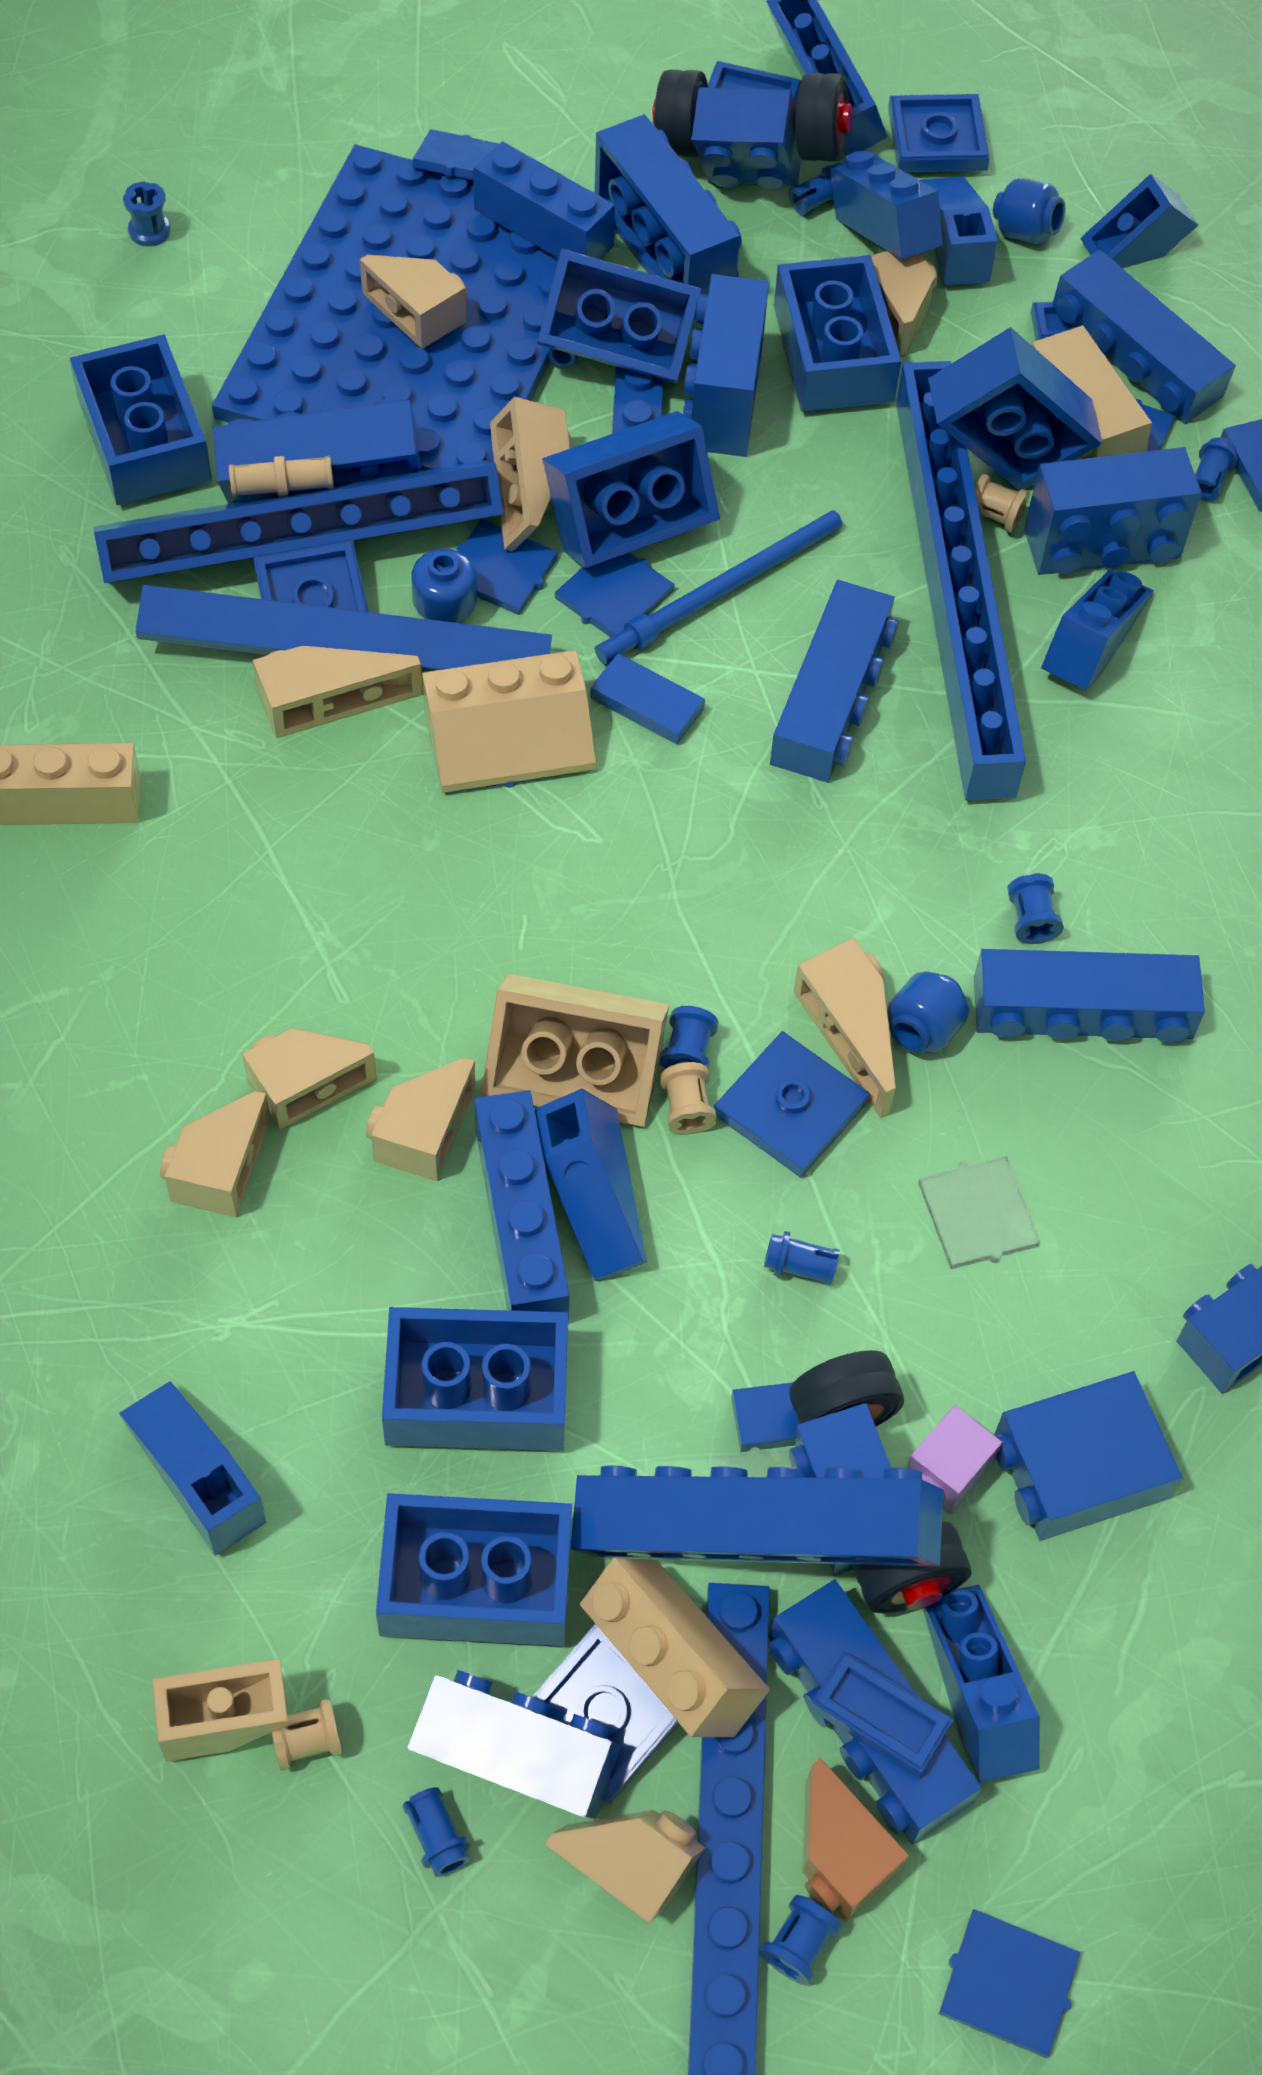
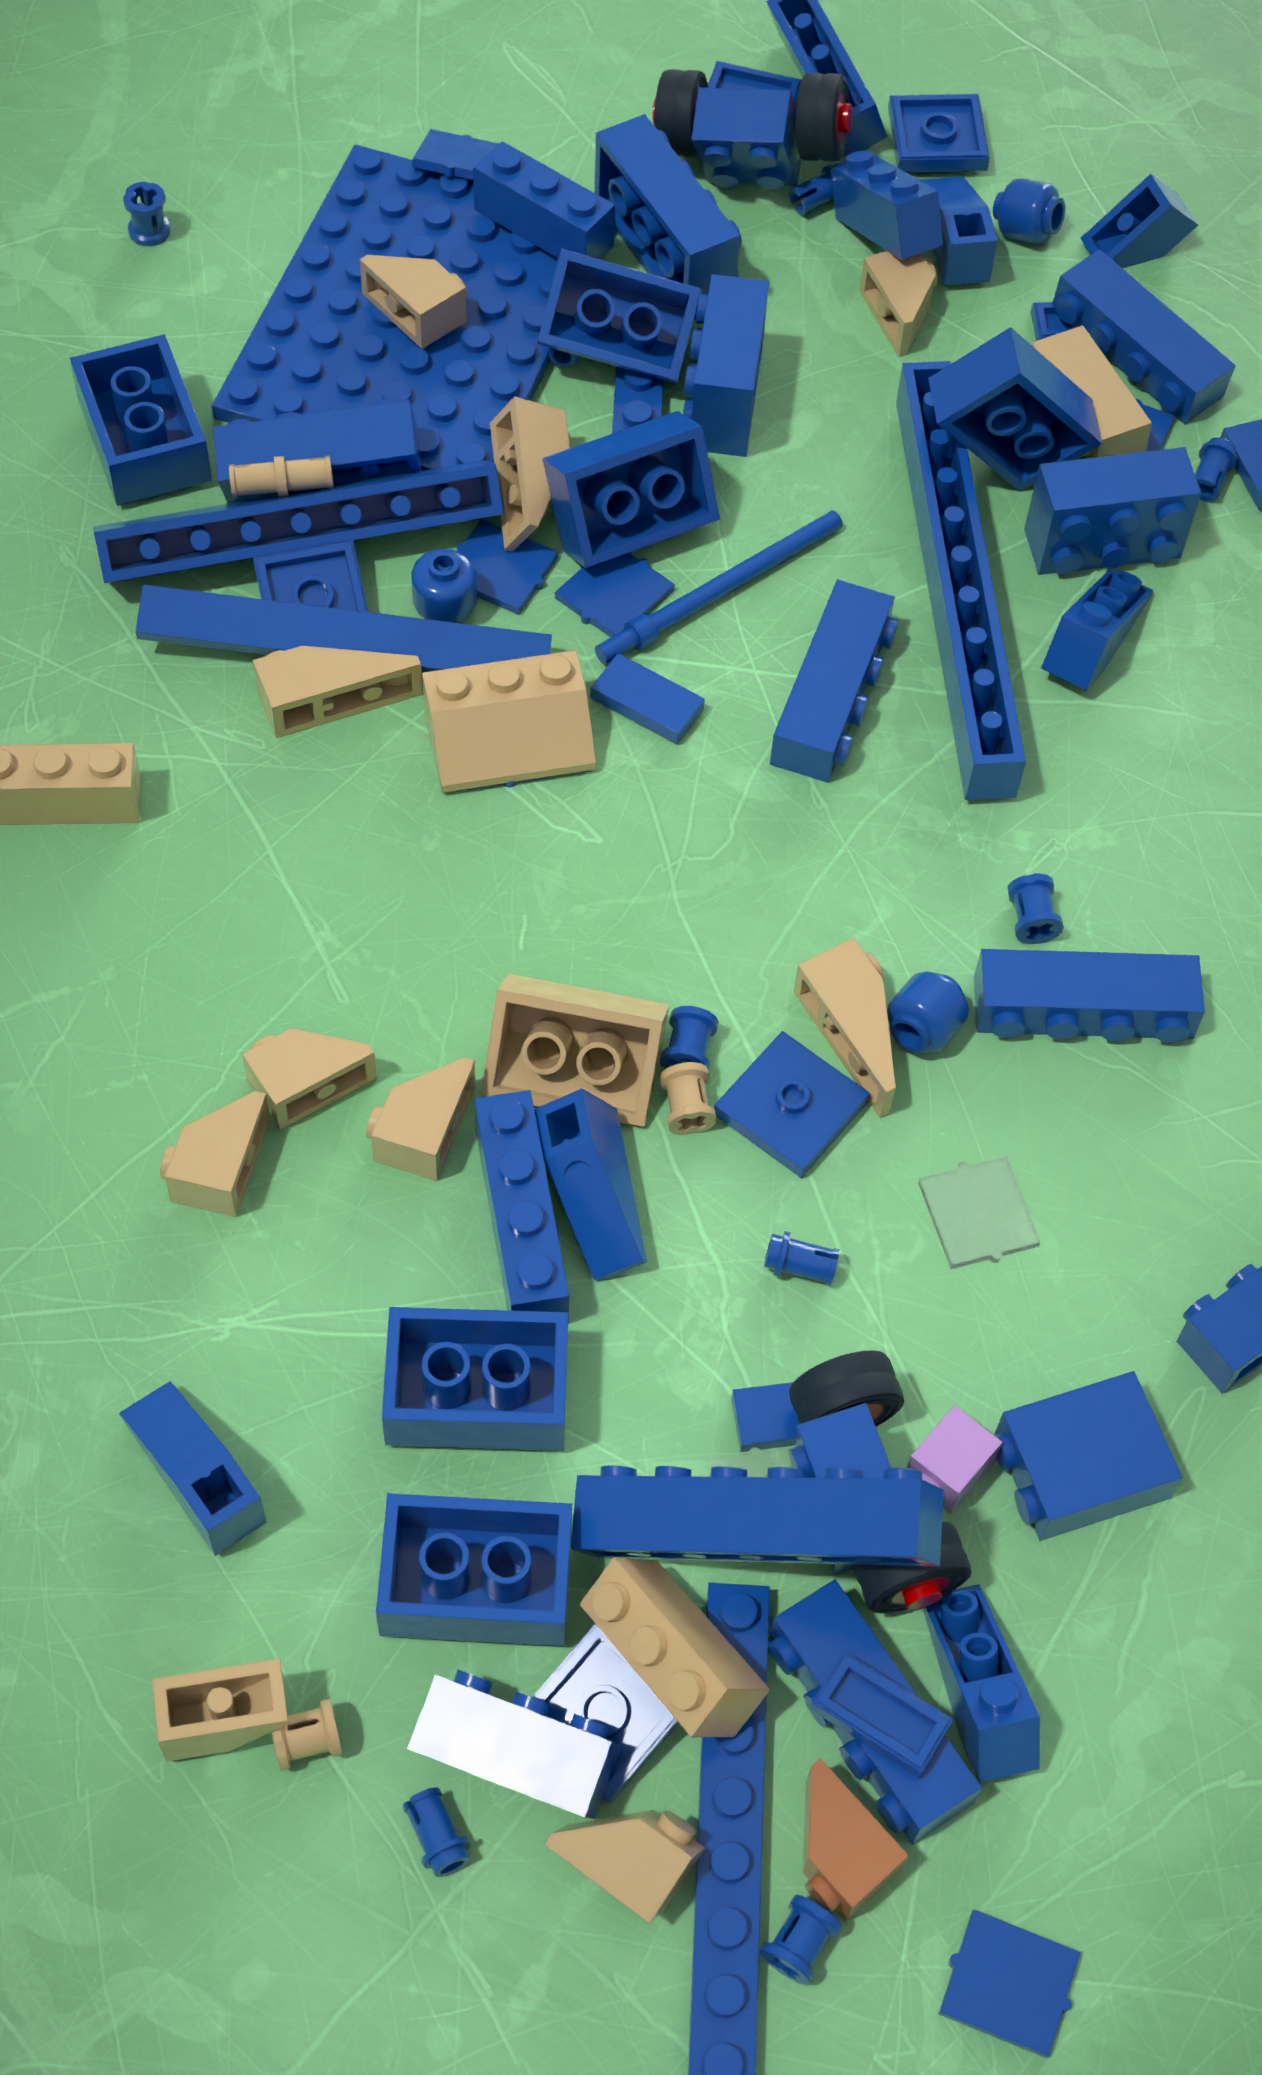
(836, 333): blue brick -> none
(1000, 502): tan bush -> none

